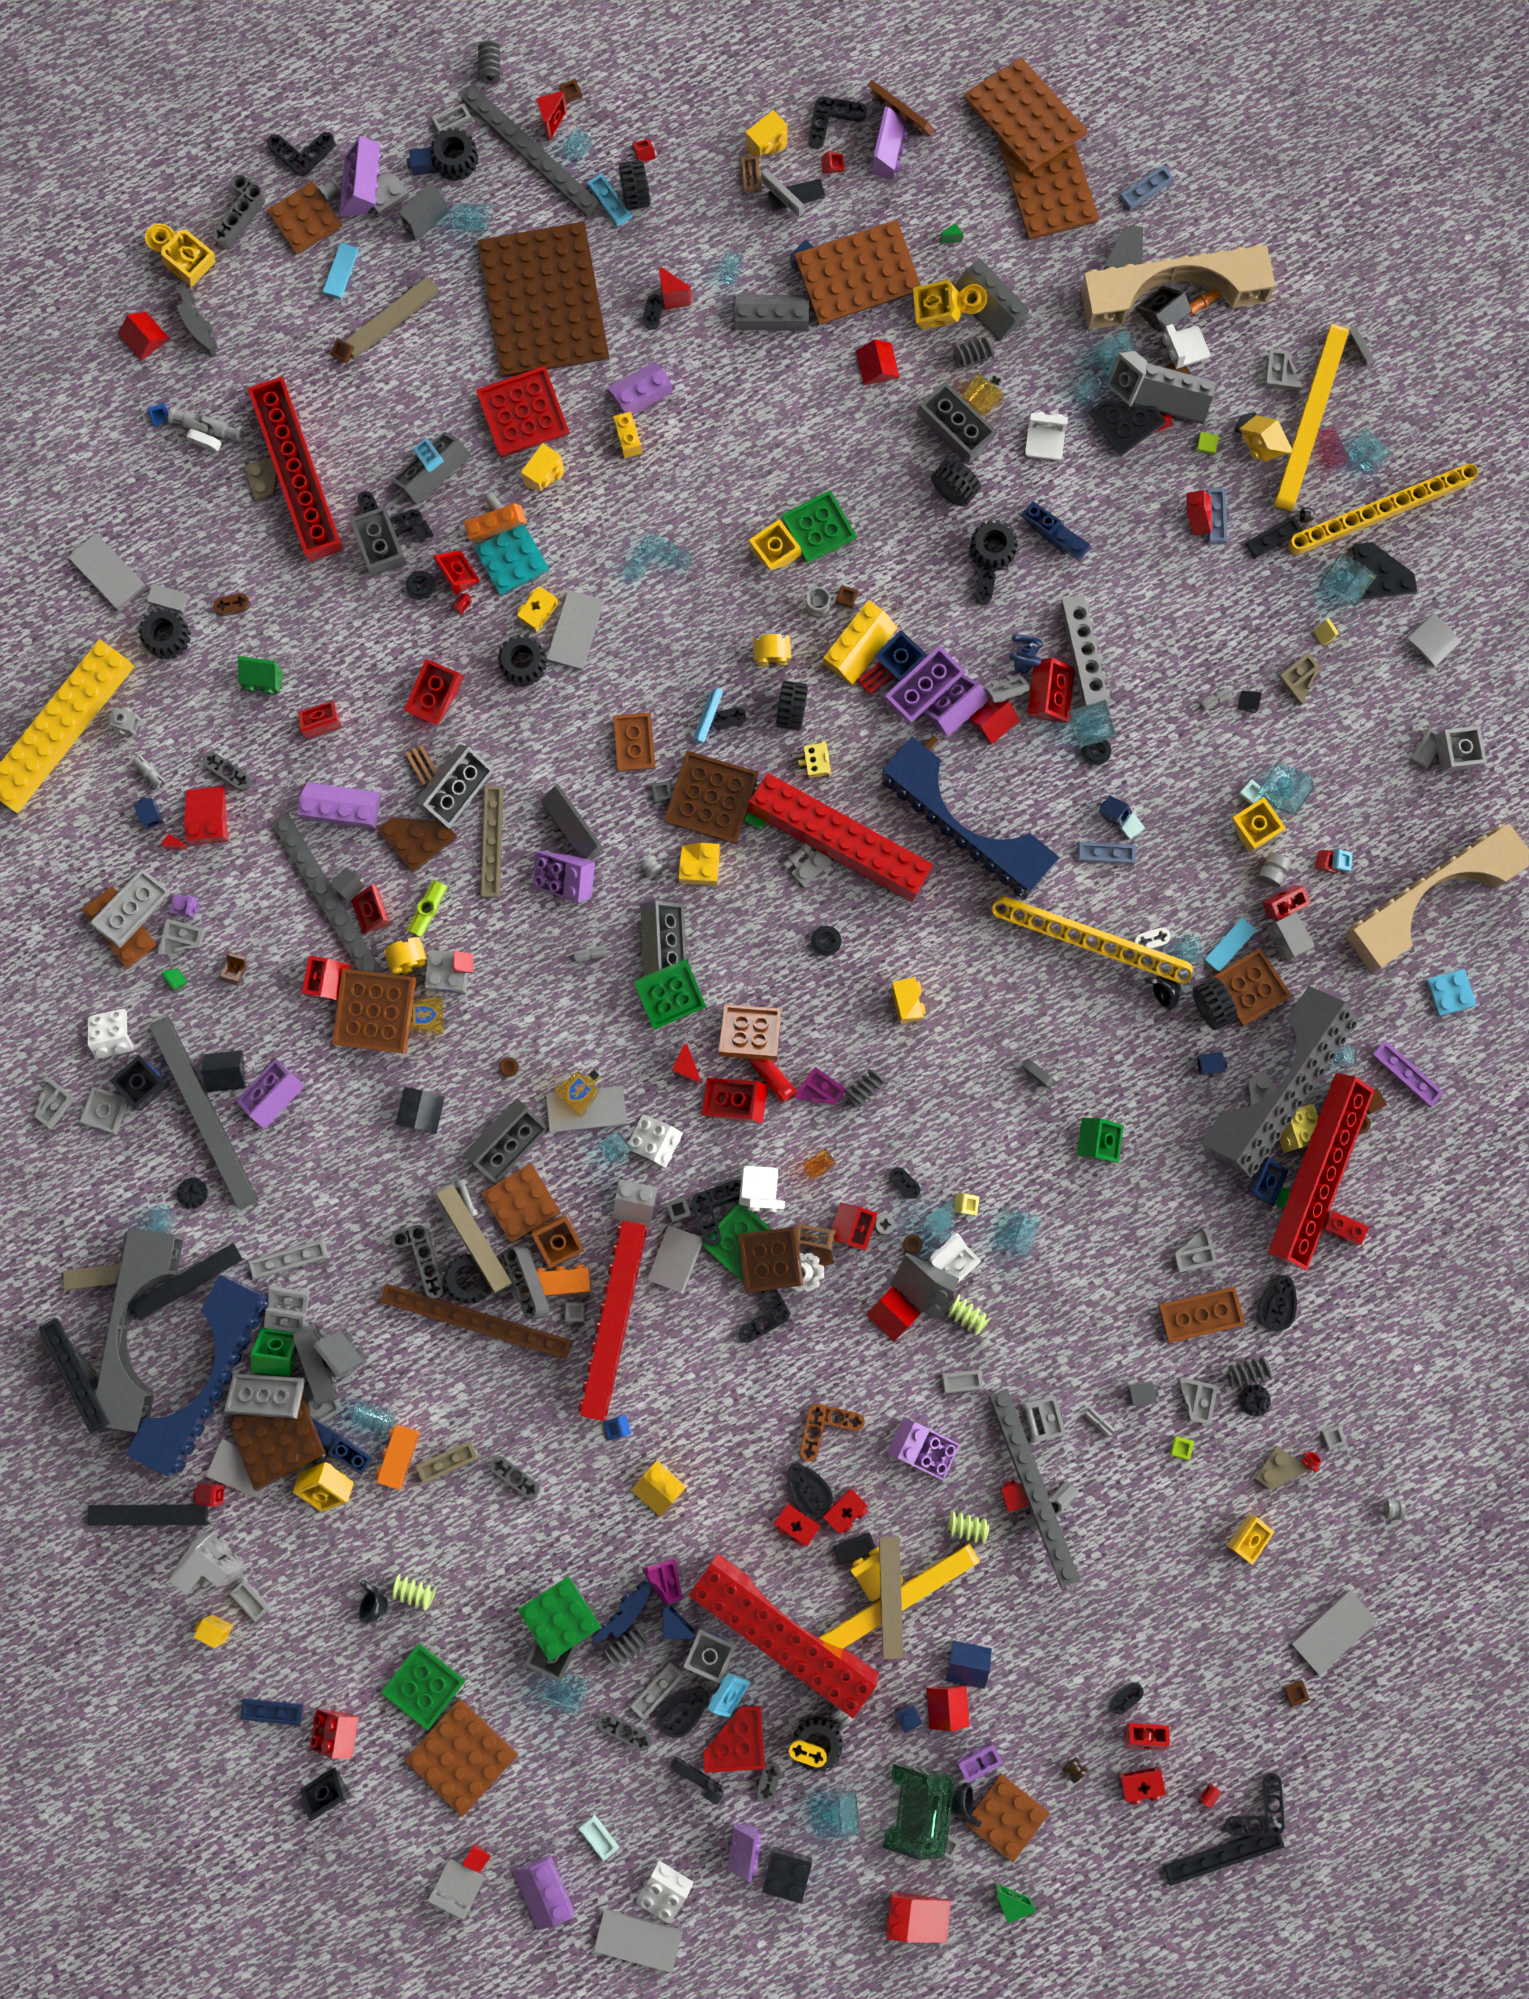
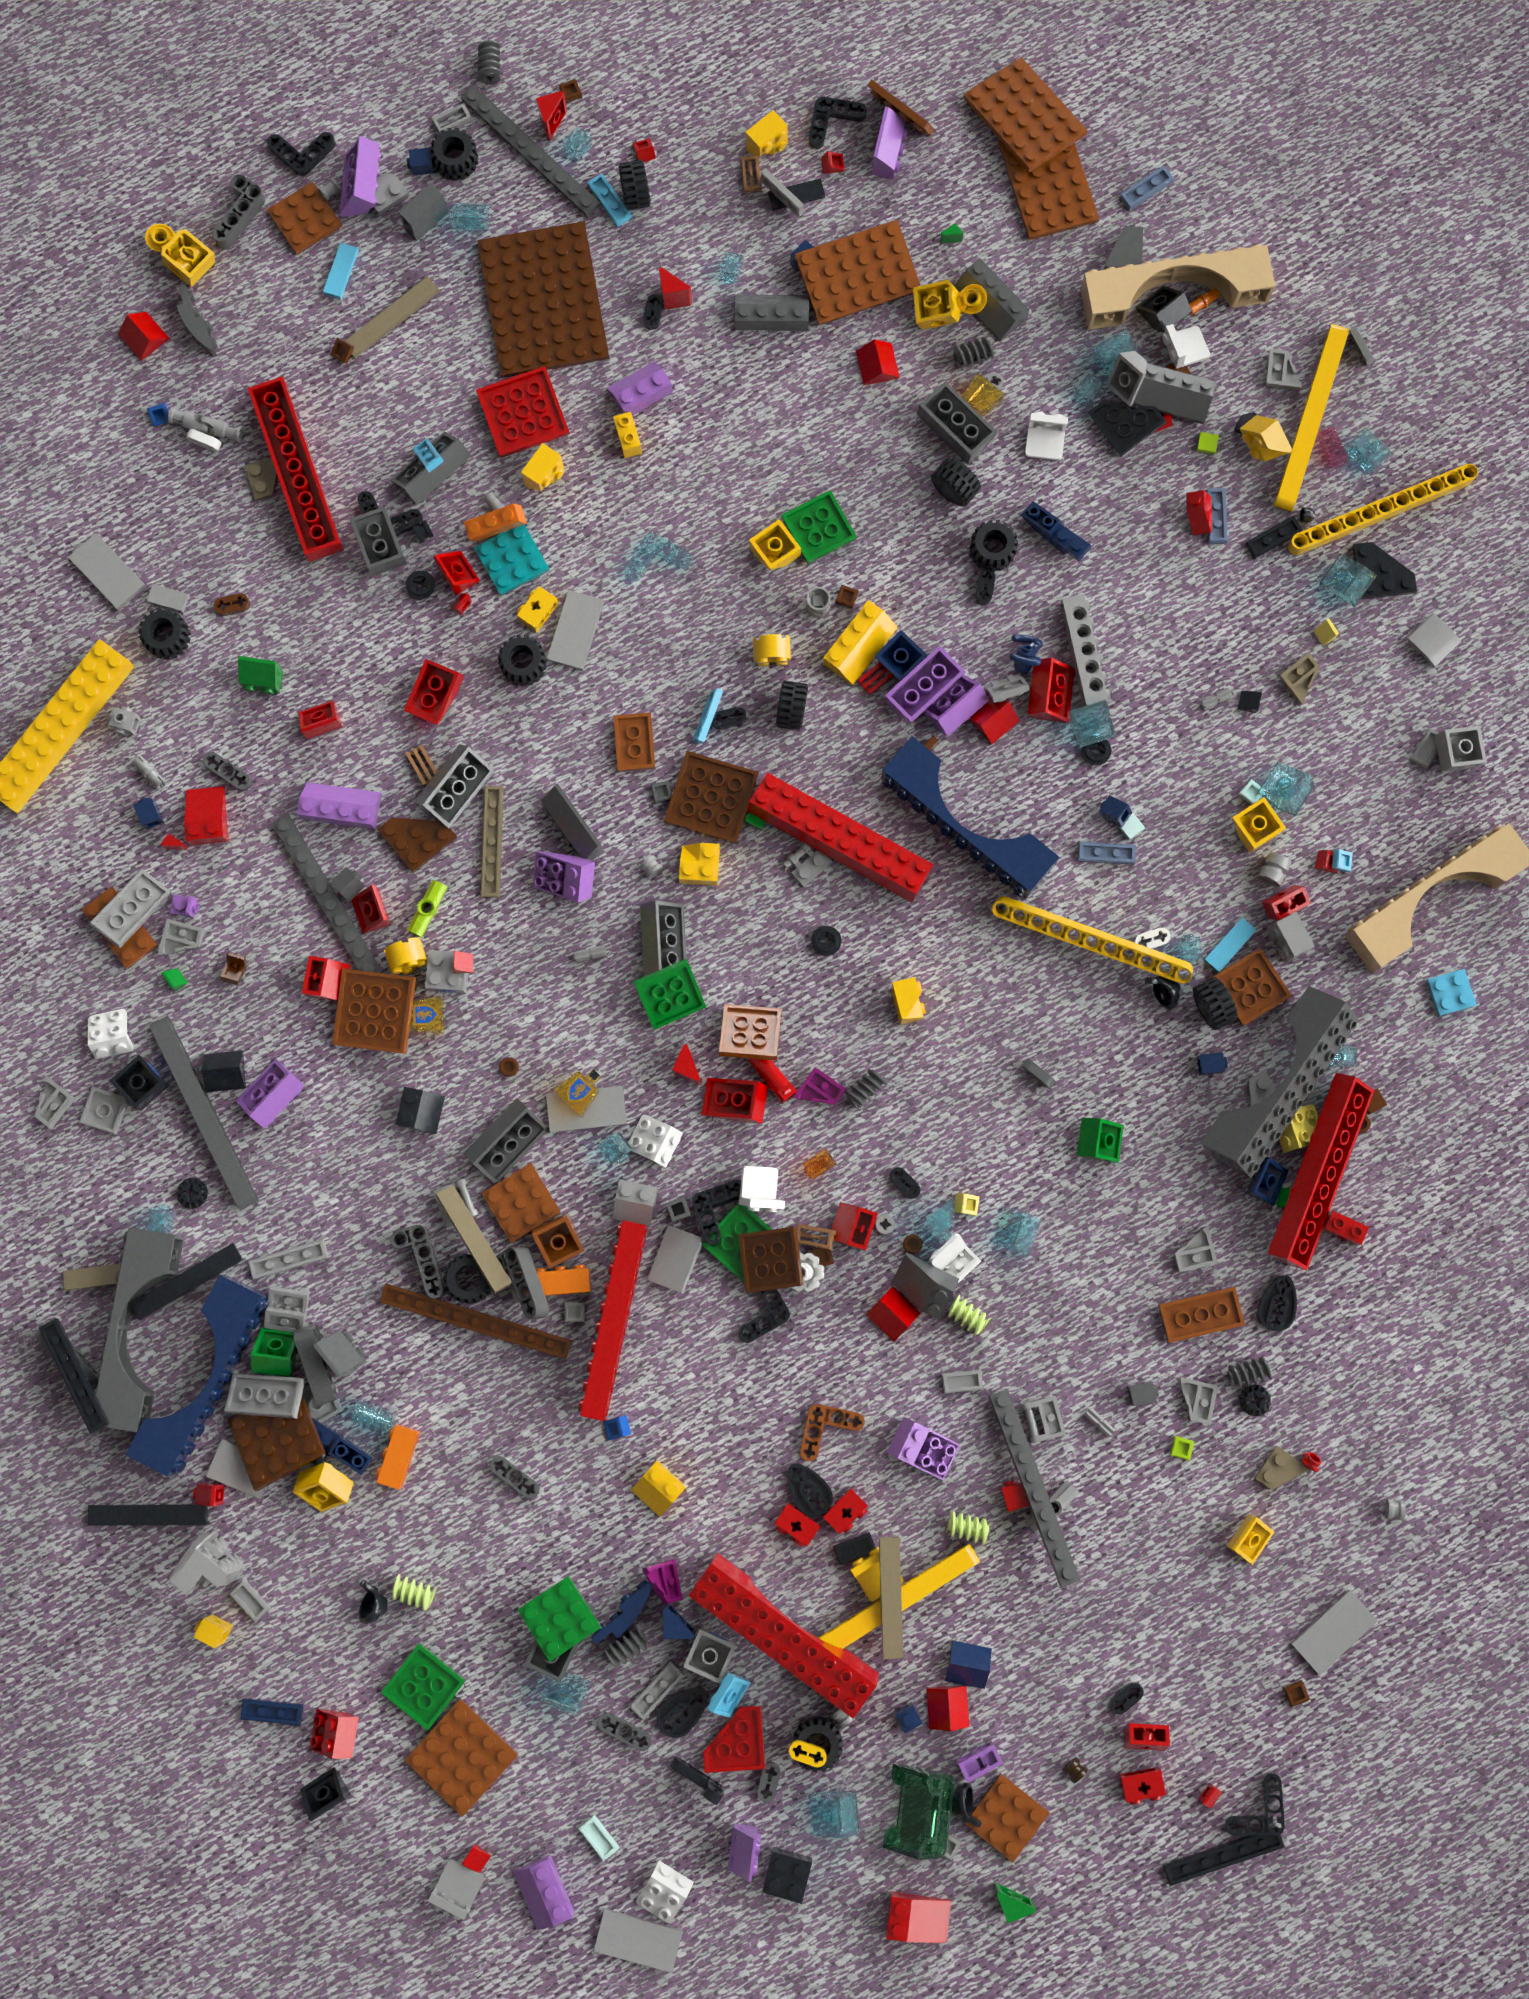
(447, 1462): dark tan plate -> none
(822, 761): light yellow piece -> none
(1333, 1437): light grey tile -> none
(1407, 1074): medium lavender plate -> none

